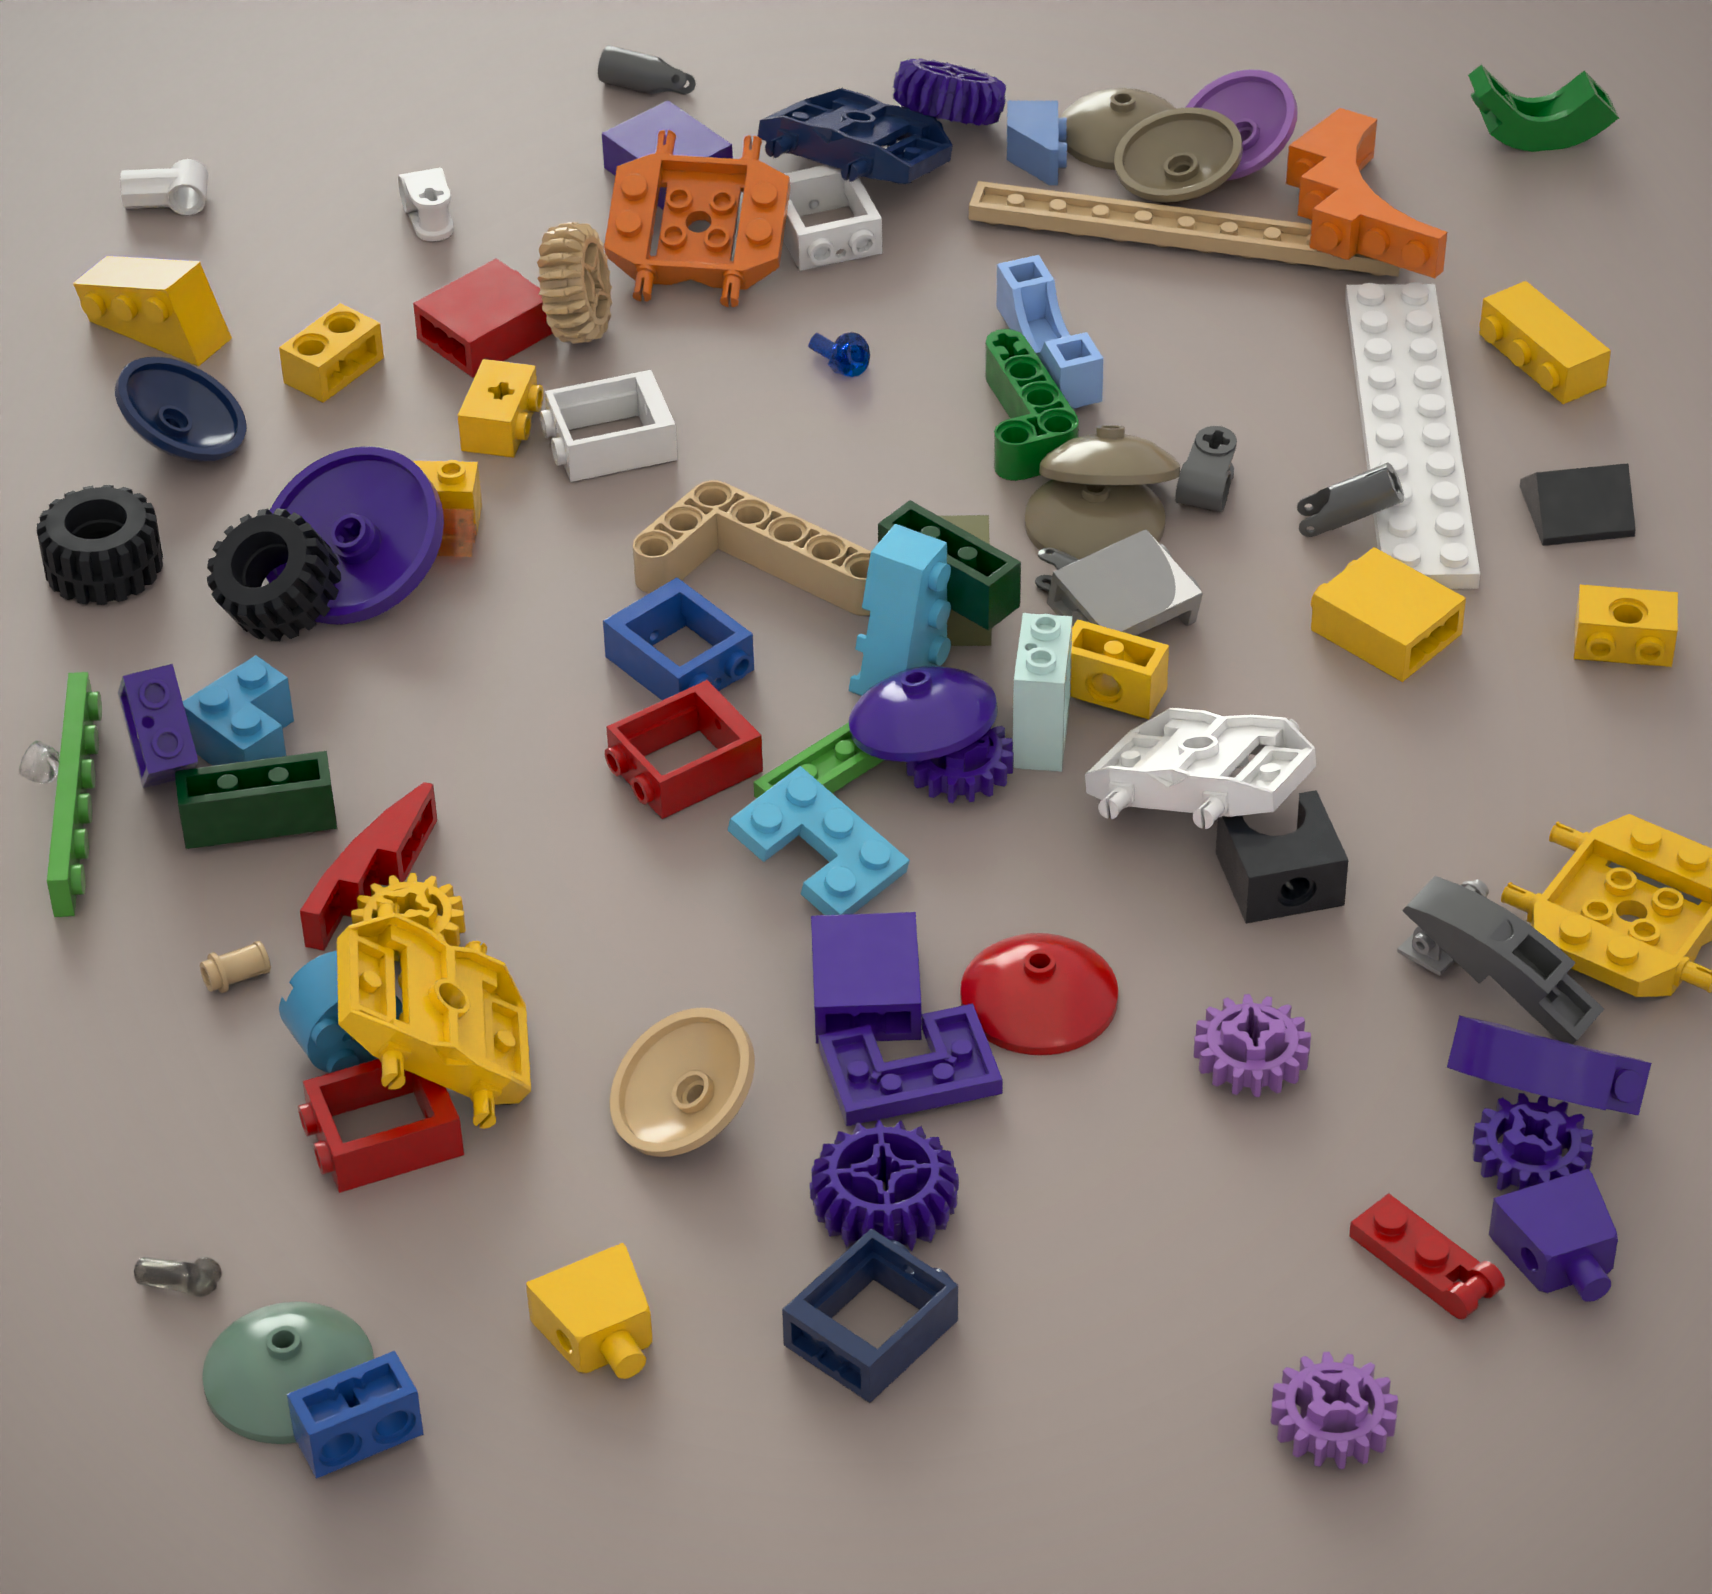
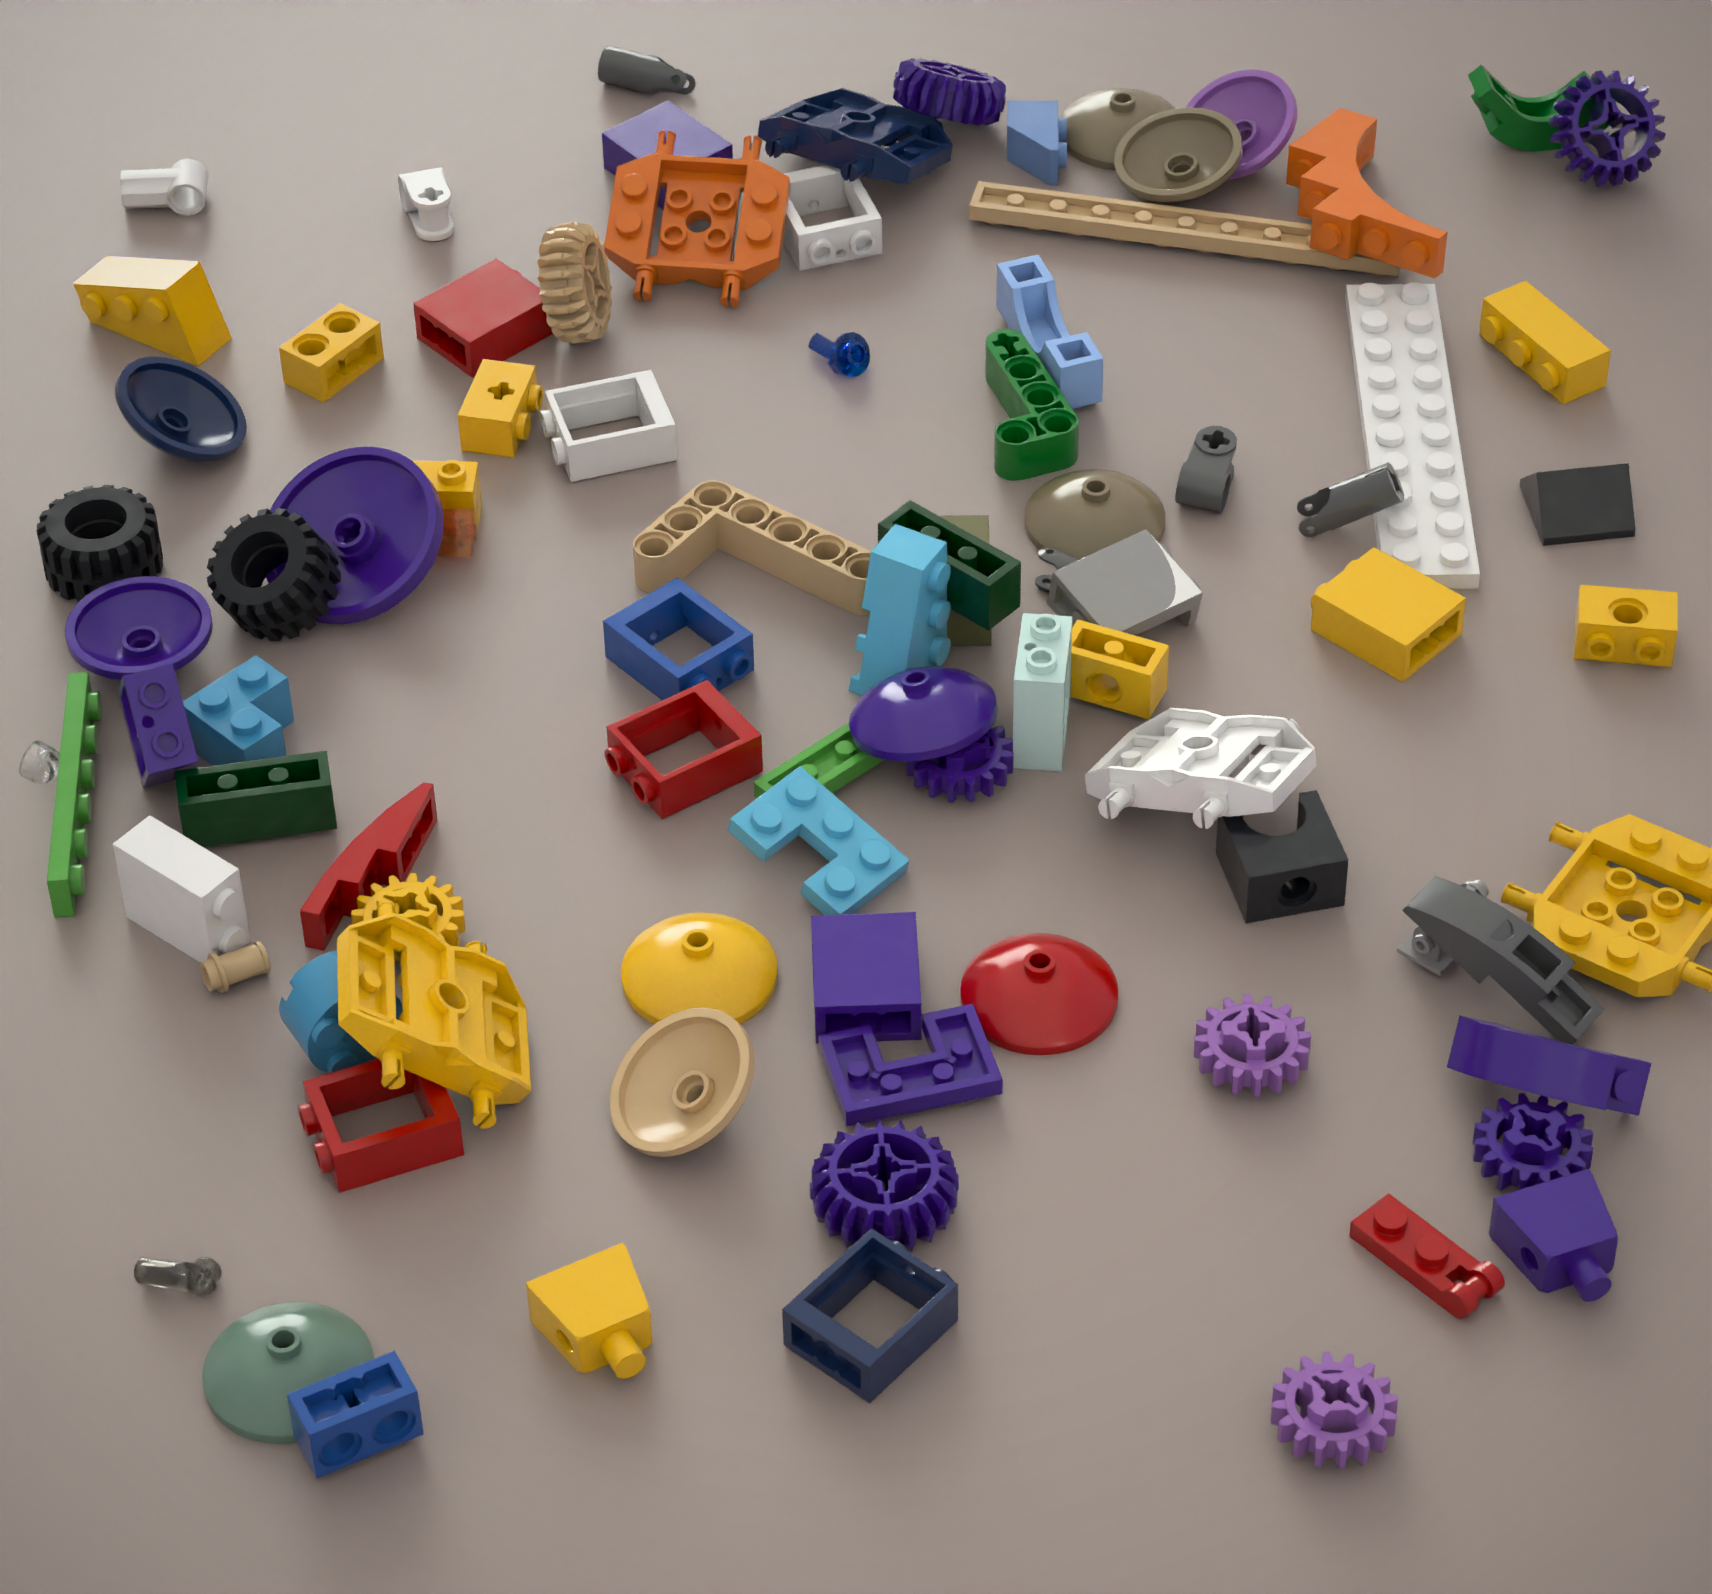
(138, 626): none -> dark purple dish
(181, 891): none -> white brick
(699, 964): none -> yellow dish
(1110, 459): dark tan dish -> none
(1604, 95): none -> dark purple gear

